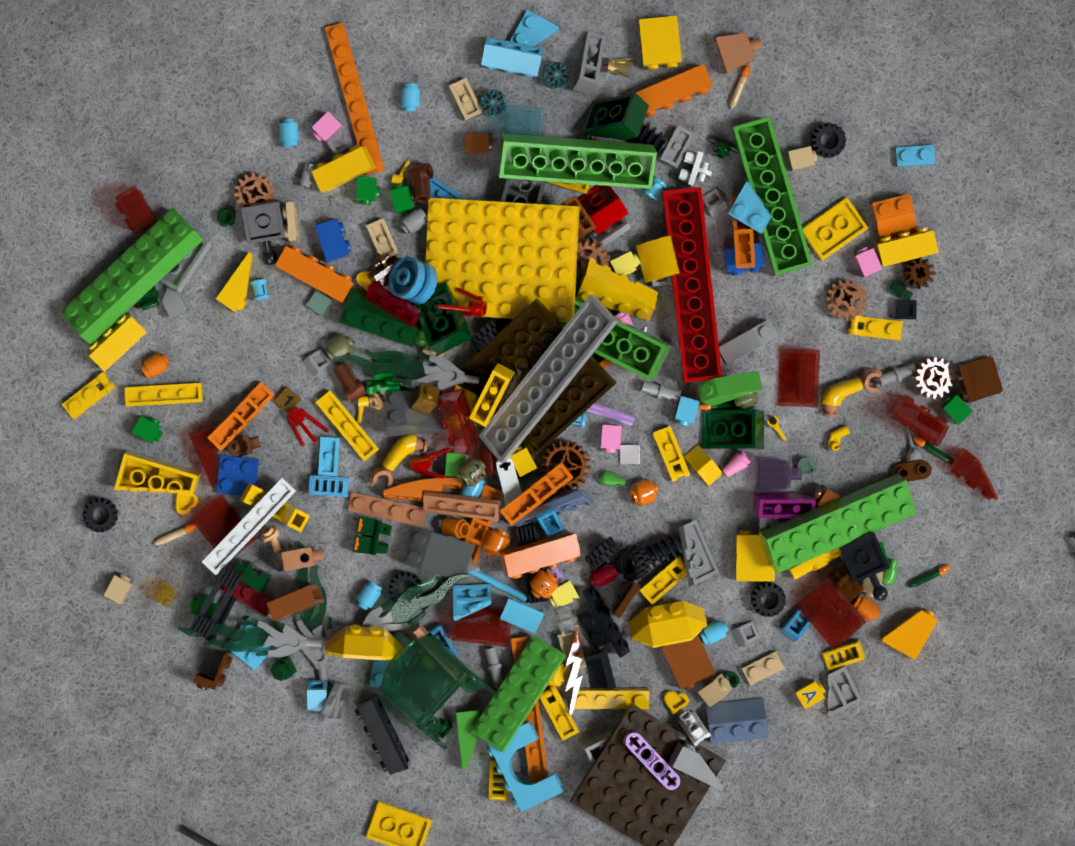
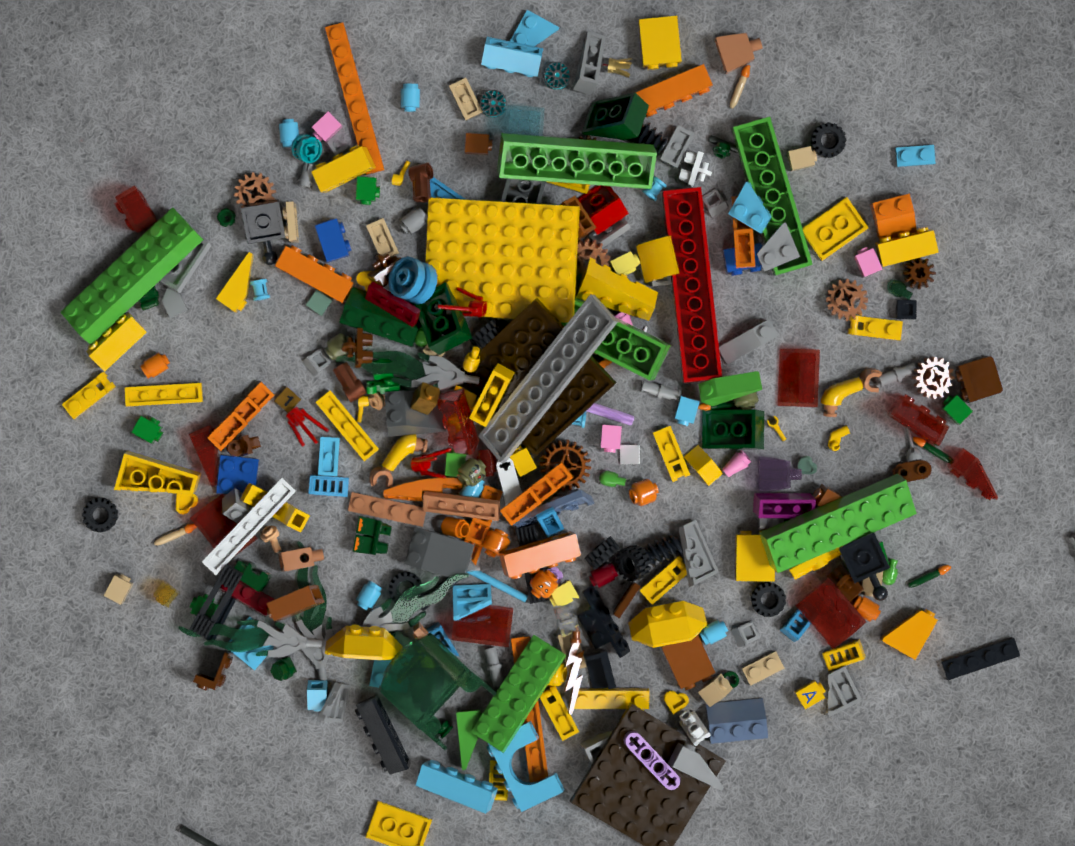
(234, 507): none -> light grey brick
(307, 149): none -> teal wheel
(361, 339): none -> reddish brown hips
(402, 198): green brick -> none
(456, 786): none -> medium azure brick
(472, 360): none -> yellow cylinder
(522, 615): medium azure slope -> none
(778, 249): none -> light grey wing
(980, 659): none -> black plate

